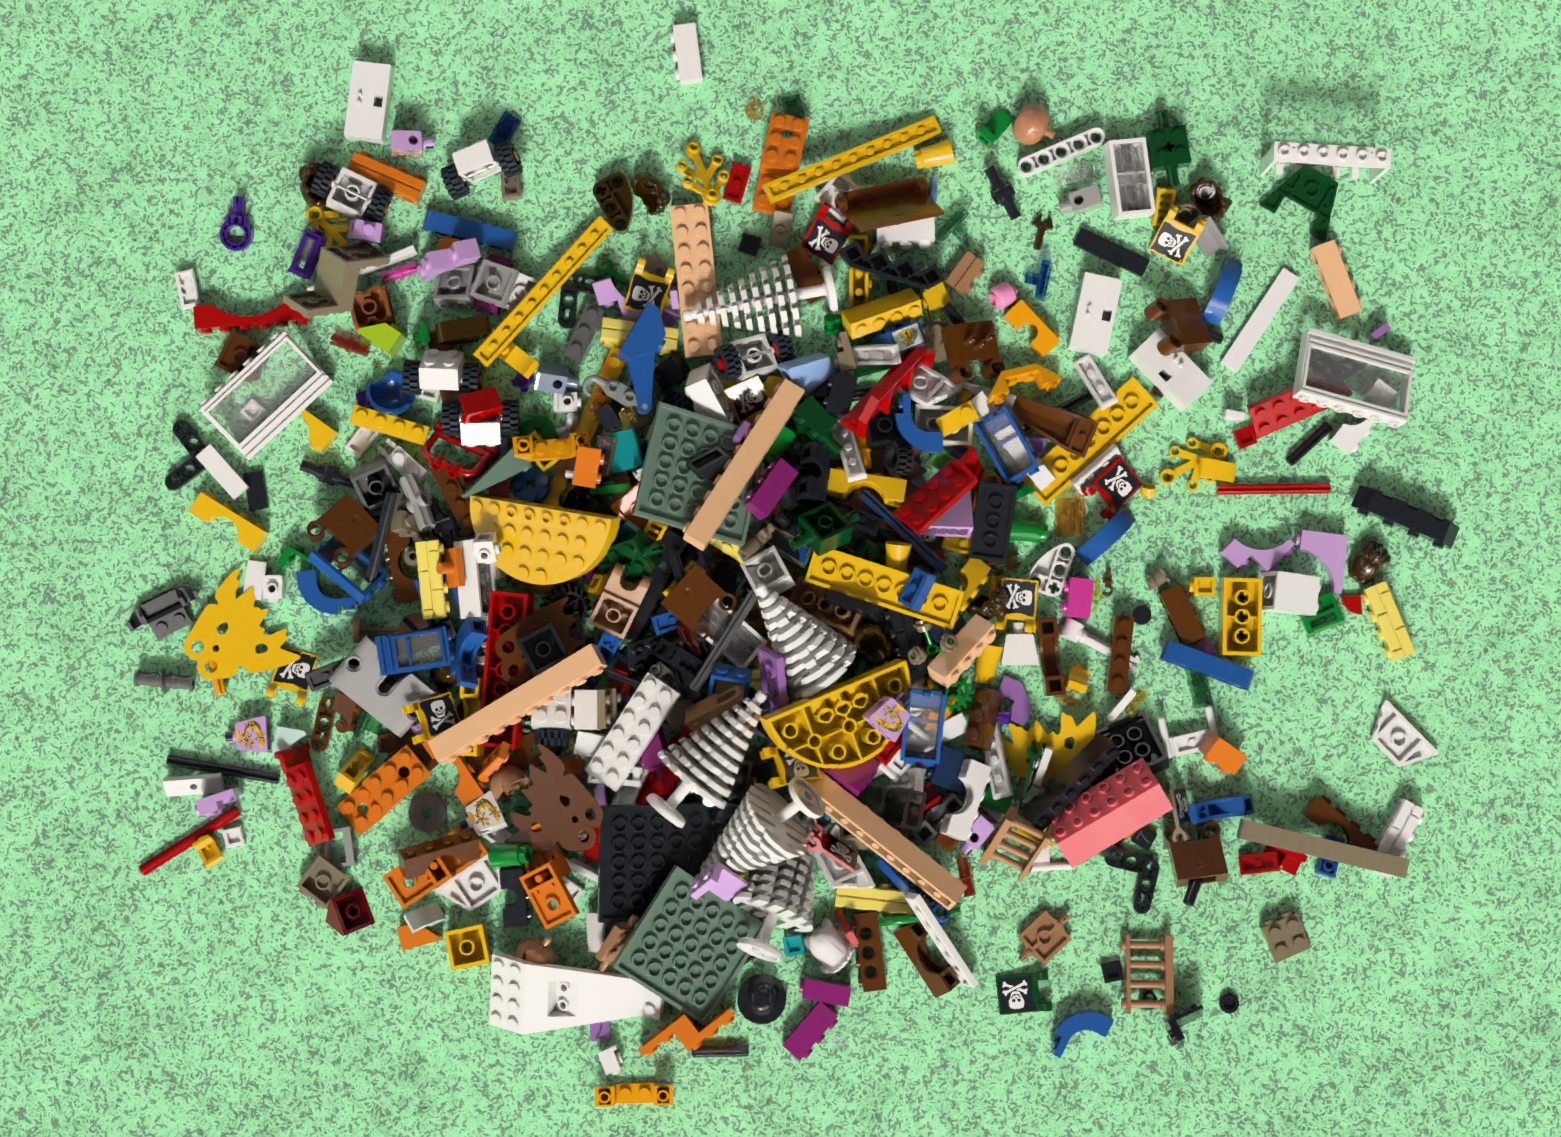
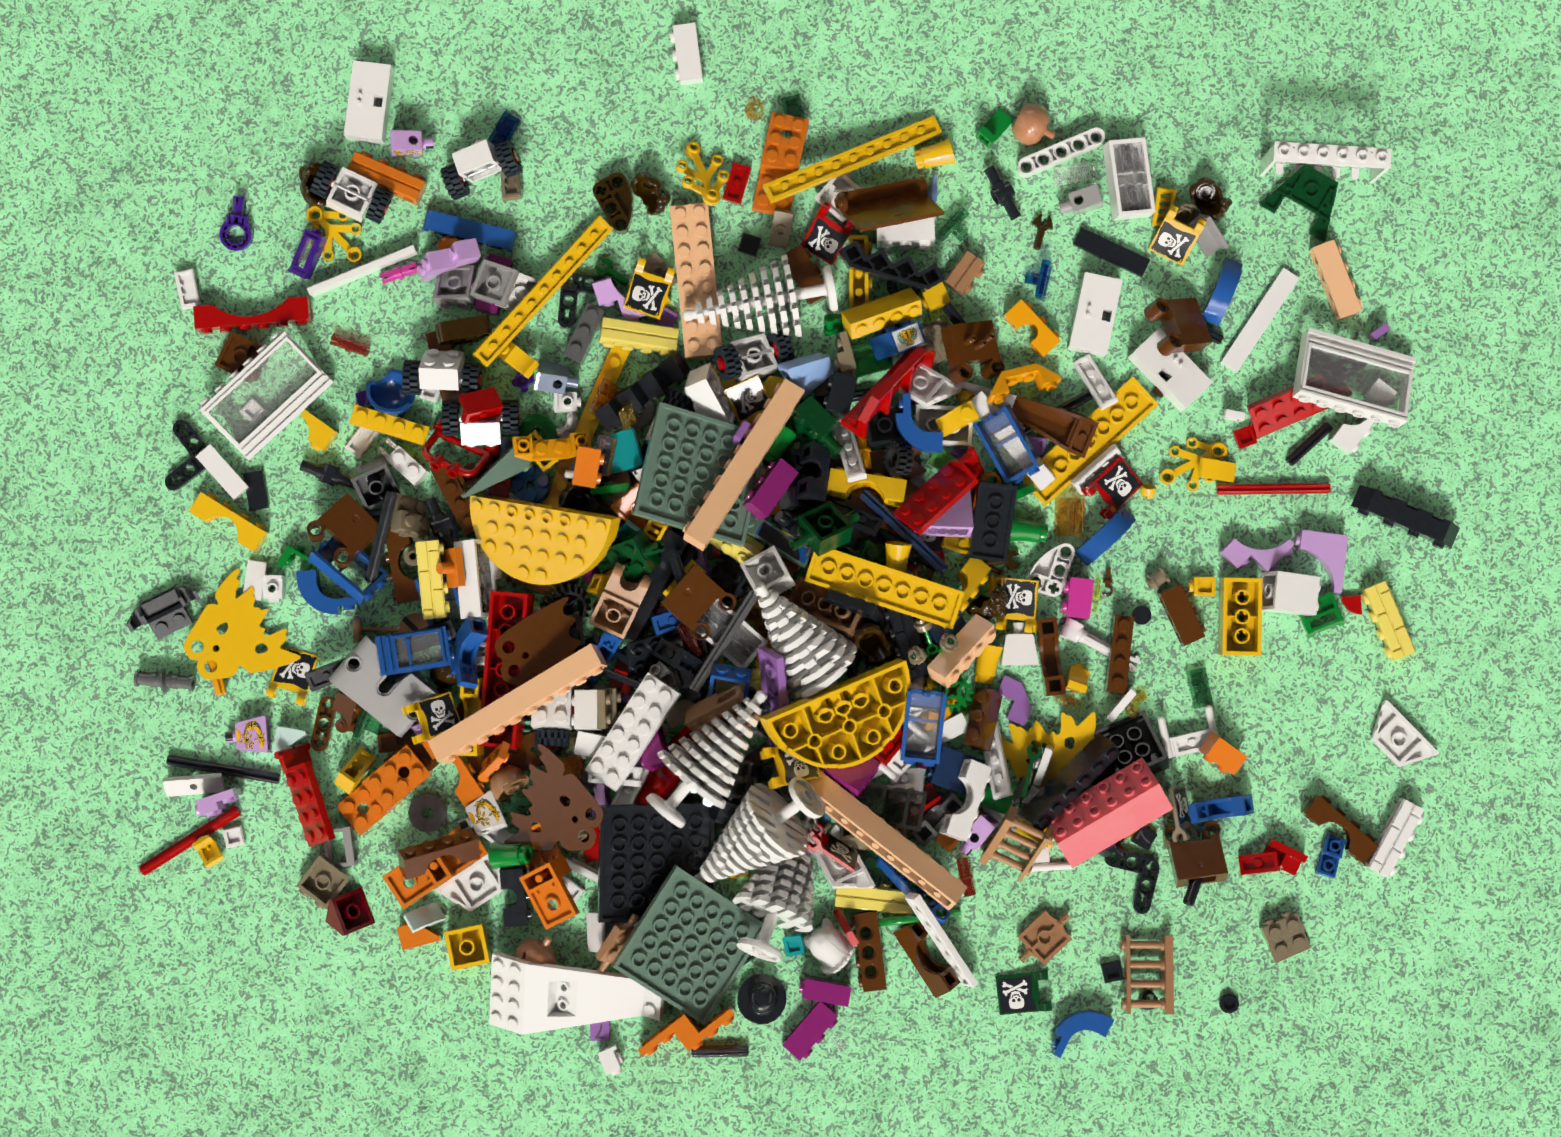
(336, 279): dark tan bracket -> none
(366, 231): lavender torso -> none
(372, 307): dark orange piece -> none
(385, 337): lime slope -> none
(418, 502): light grey piece -> none
(421, 337): green plate -> none
(486, 547): white brick -> none
(541, 648): black brick -> none
(639, 354): blue slope -> none
(642, 1092): light orange slope -> none
(674, 297): tile -> none
(709, 463): black slope -> none
(719, 881): lavender bracket -> none
(757, 542): dark tan bar -> none
(876, 354): white tile -> none
(888, 716): lavender torso -> none
(917, 589): blue slope -> none
(1002, 295): bright pink head -> none
(1004, 716): dark purple plate -> none
(1174, 138): dark green brick -> none
(1175, 1036): black bracket -> none
(1205, 646): medium lavender tile -> none
(1206, 664): blue beam -> none
(1323, 848): dark tan beam -> none
(1368, 562): dark brown hair -> none

